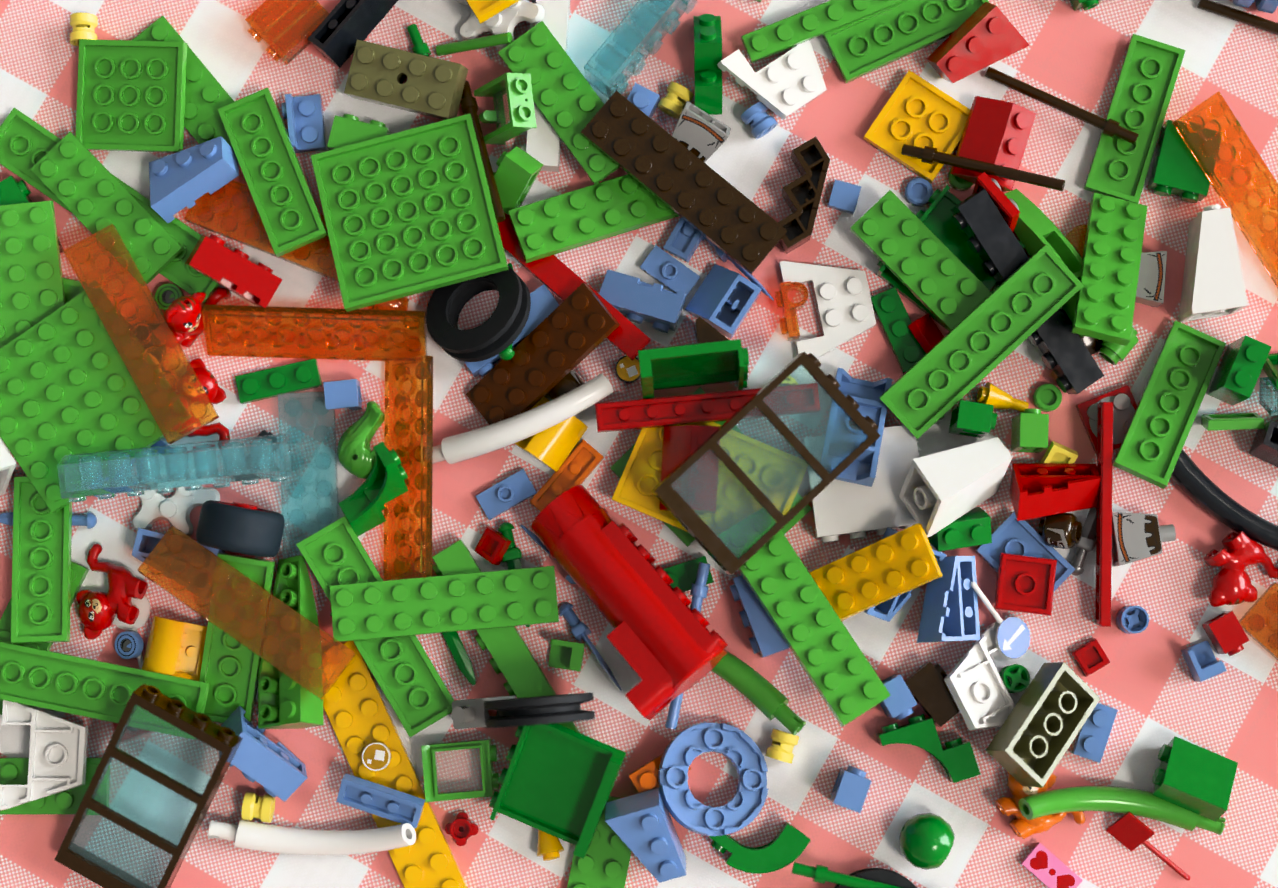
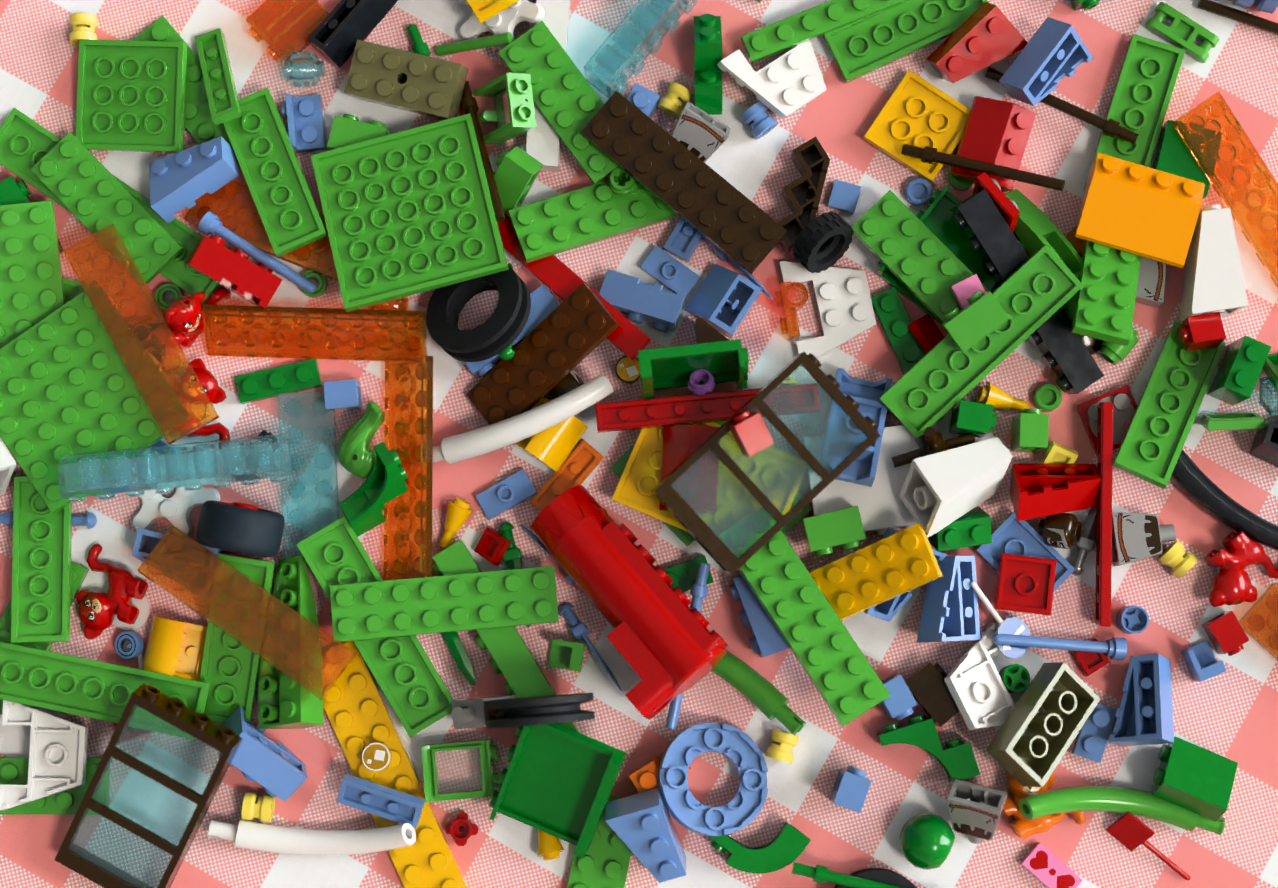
(212, 225): none -> medium blue piece
(218, 76): none -> bright green plate
(303, 69): none -> clear light blue head
(320, 282): none -> bright green tile
(456, 515): none -> yellow cone
(615, 187): none -> bright green bush
(701, 376): none -> medium lavender plate
(750, 432): none -> brick
(823, 242): none -> black tyre
(833, 530): none -> bright green brick
(931, 443): none -> dark brown bar
(965, 289): none -> bright pink tile
(974, 320): none -> bright green brick
(975, 810): none -> light grey torso
(1045, 61): none -> medium blue wedge
(1115, 648): none -> medium blue piece
(1139, 210): none -> light orange slope
(1146, 705): none -> medium blue wedge
(1177, 559): none -> light yellow wheel
(1182, 32): none -> bright green plate
(1202, 332): none -> red brick

